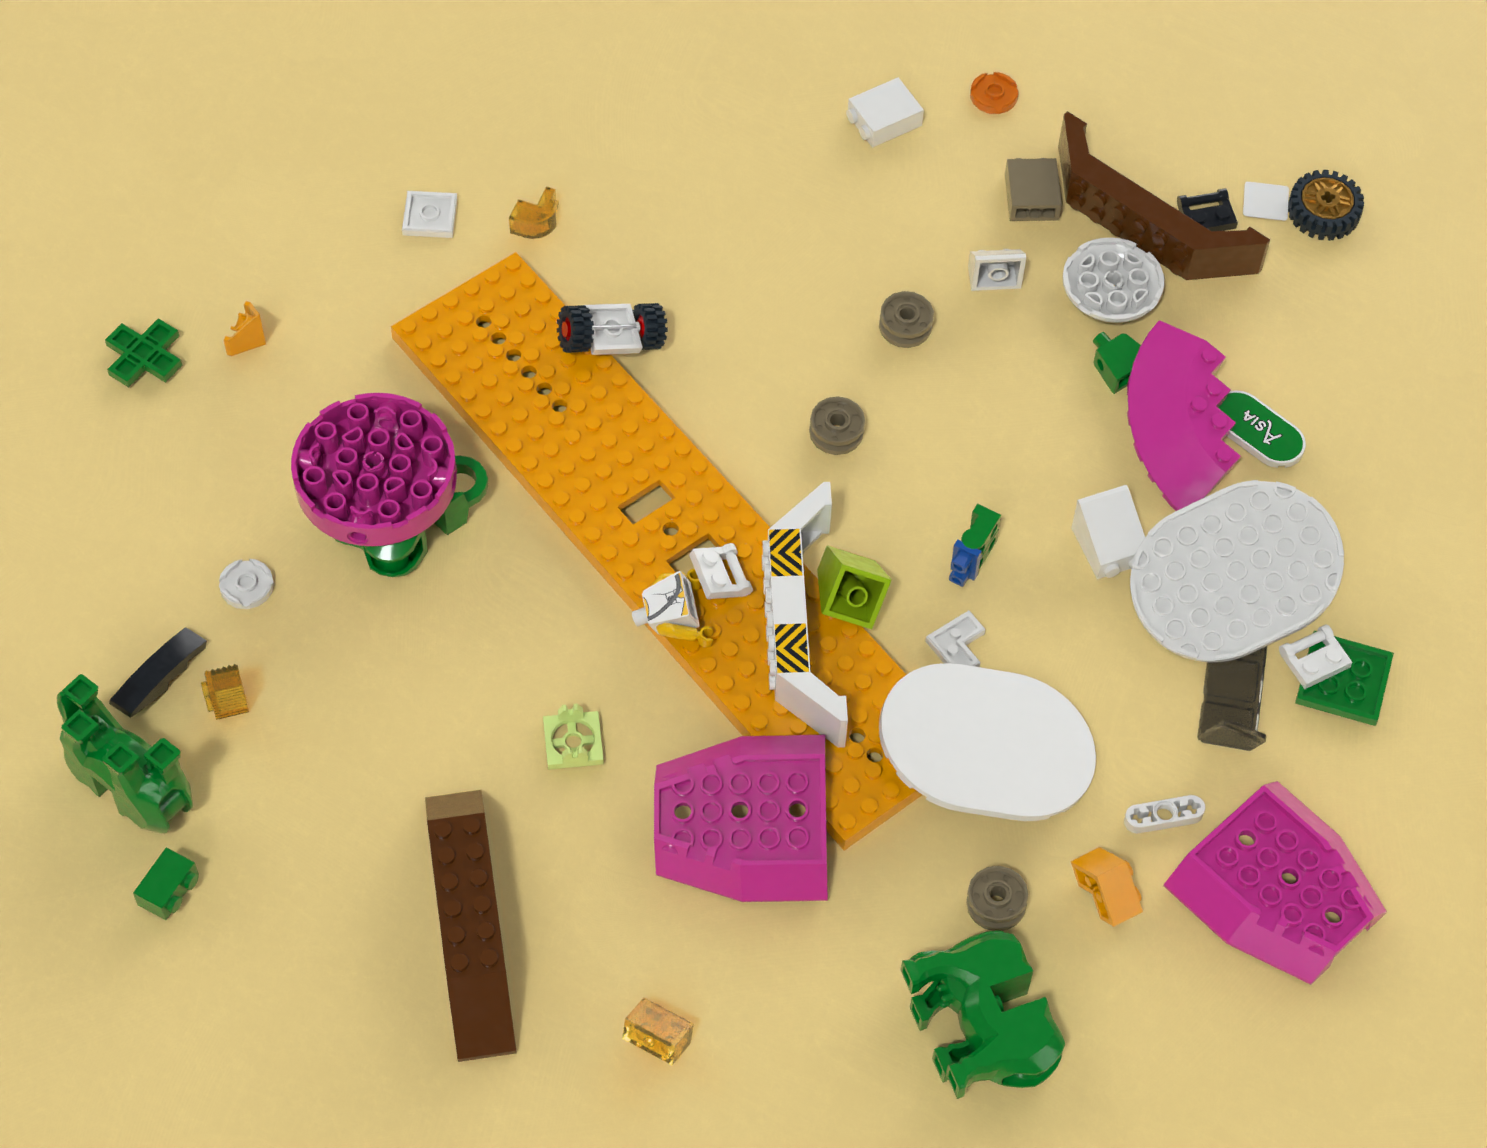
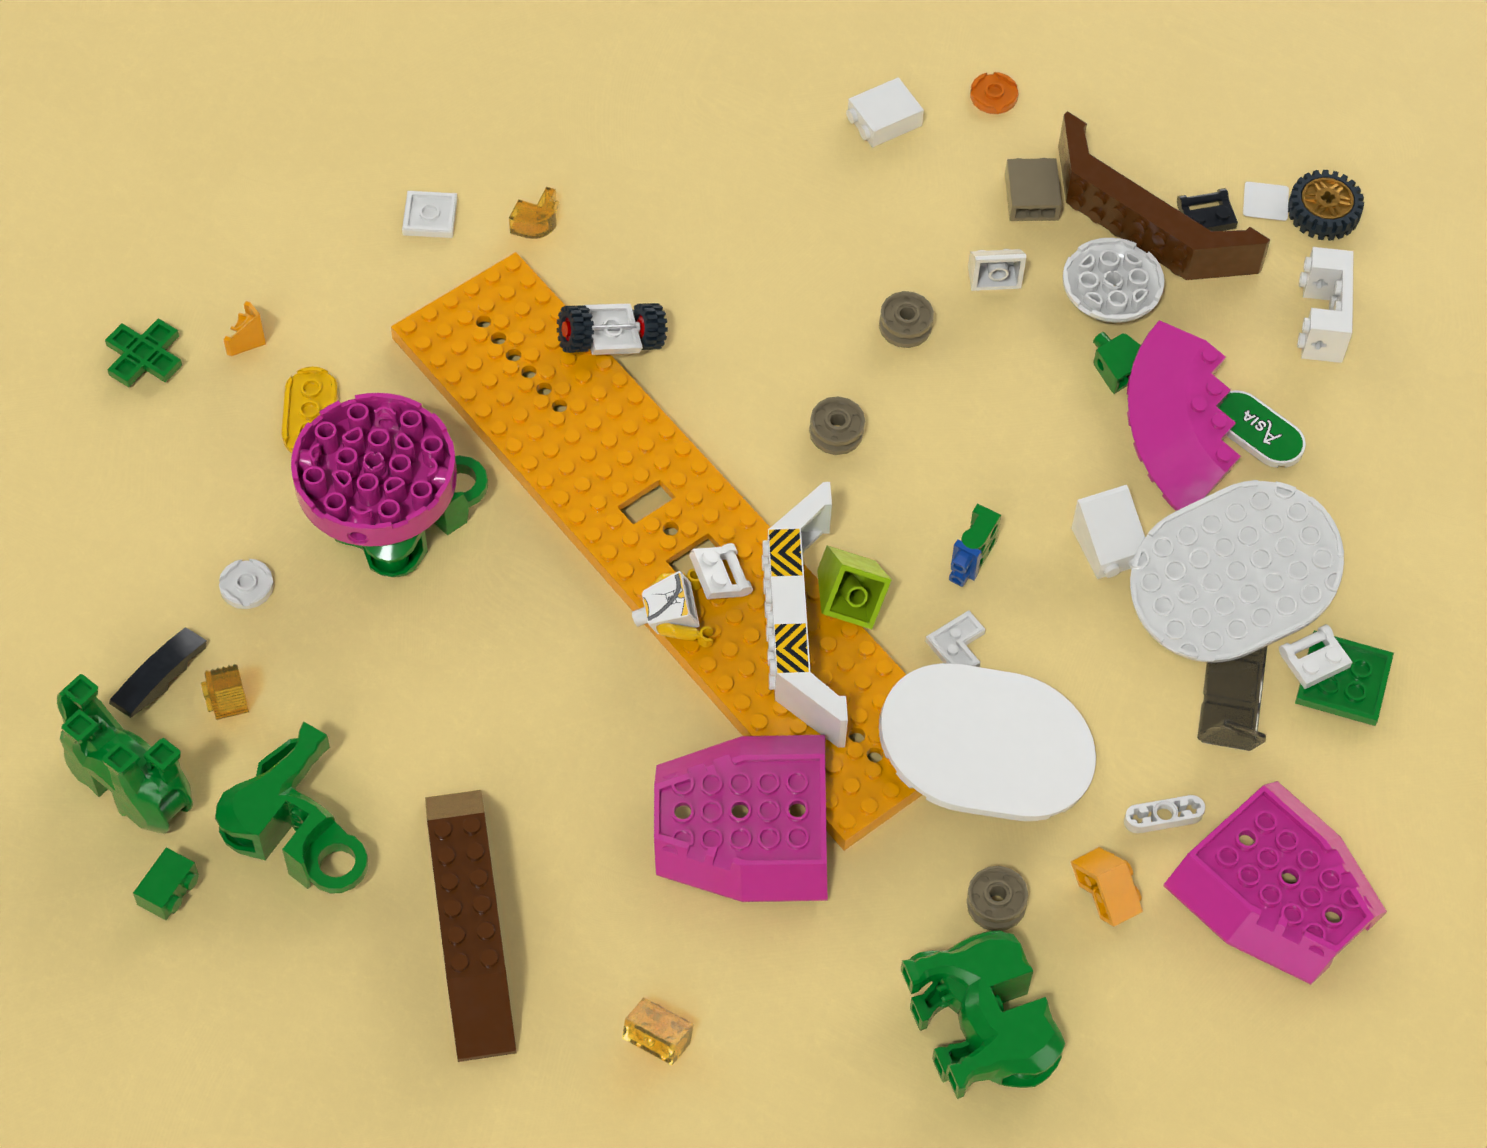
(264, 808): none -> green animal
(304, 398): none -> yellow tile
(573, 756): yellowish green piece -> none
(1327, 277): none -> white plate

